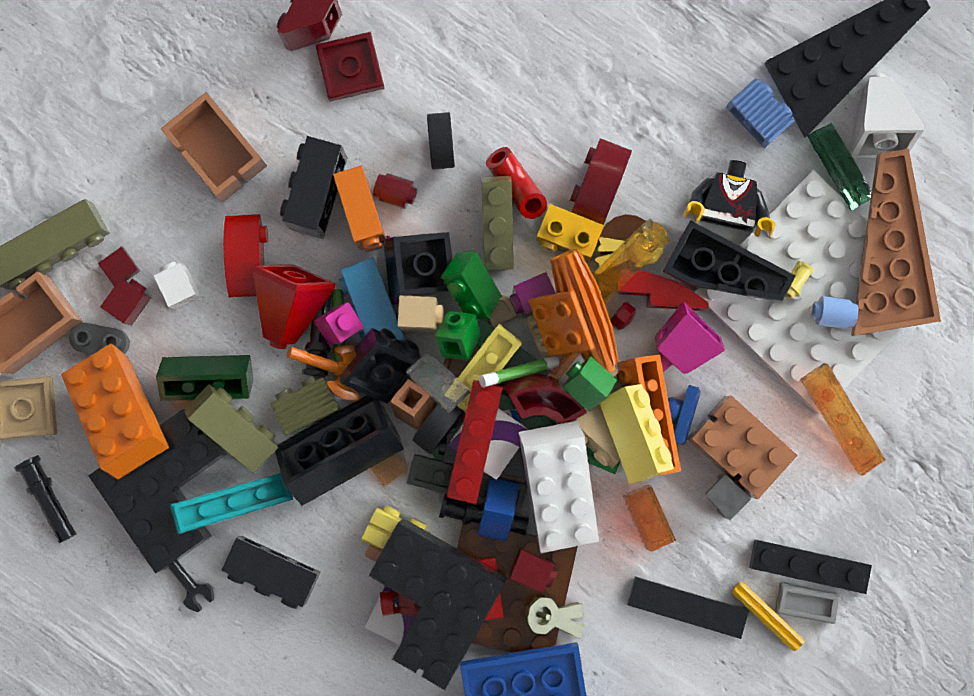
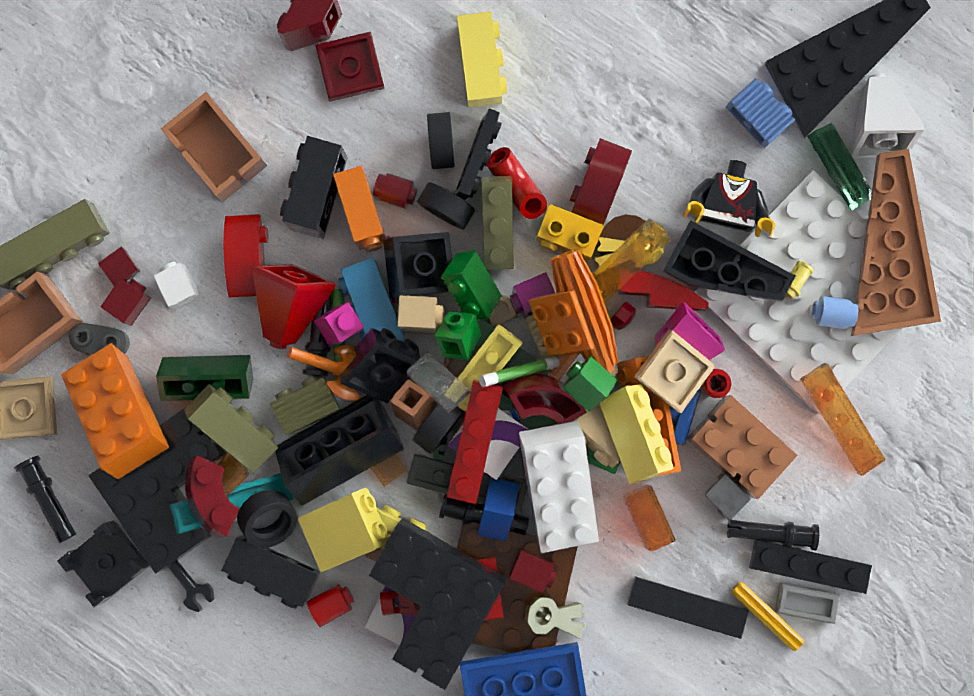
(105, 562): none -> black panel
(207, 497): none -> dark red brick
(233, 473): none -> clear orange tile
(274, 533): none -> black tyre
(330, 604): none -> red brick
(344, 529): none -> light yellow panel
(446, 205): none -> black tyre
(478, 155): none -> black plate
(481, 59): none -> light yellow brick
(674, 371): none -> tan tile
(723, 384): none -> red cone
(786, 534): none -> black pin

